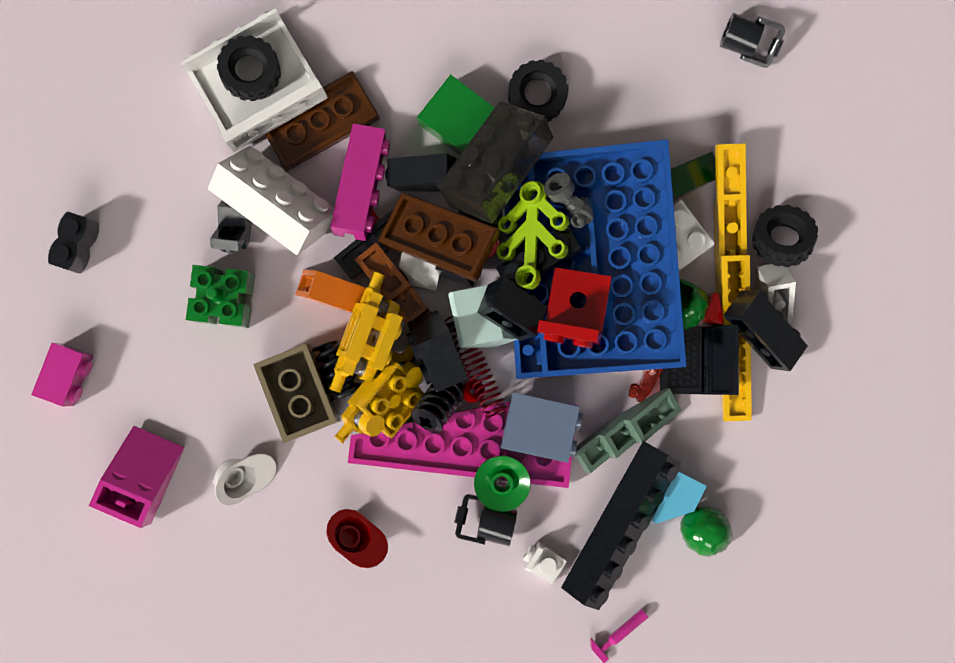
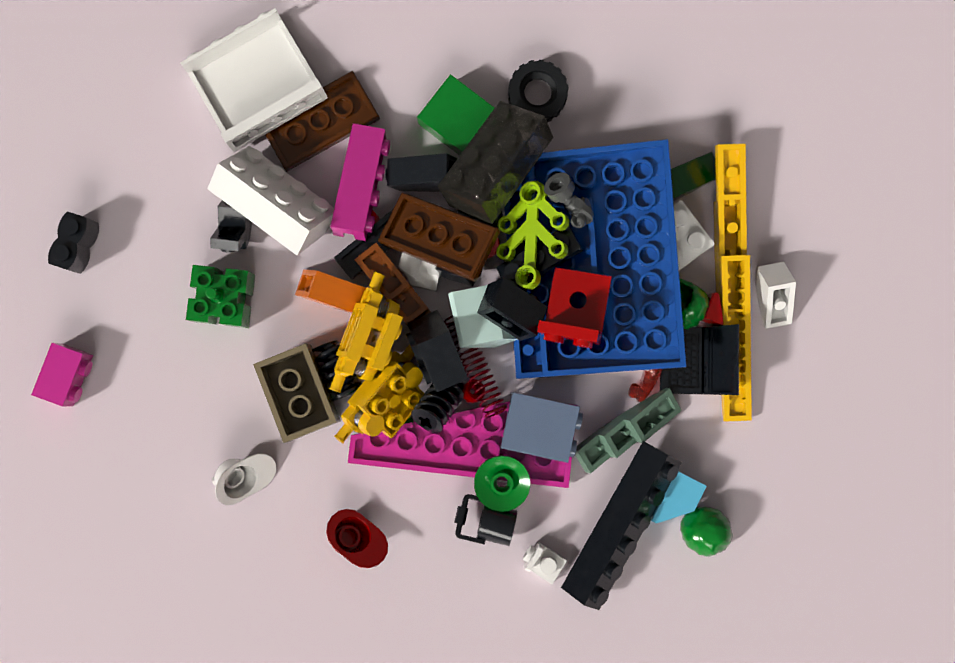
(137, 478): dark pink slope -> none
(244, 47): black tyre -> none
(618, 635): dark pink piece -> none
(744, 35): black piece -> none
(766, 330): black brick -> none
(788, 217): black tyre -> none

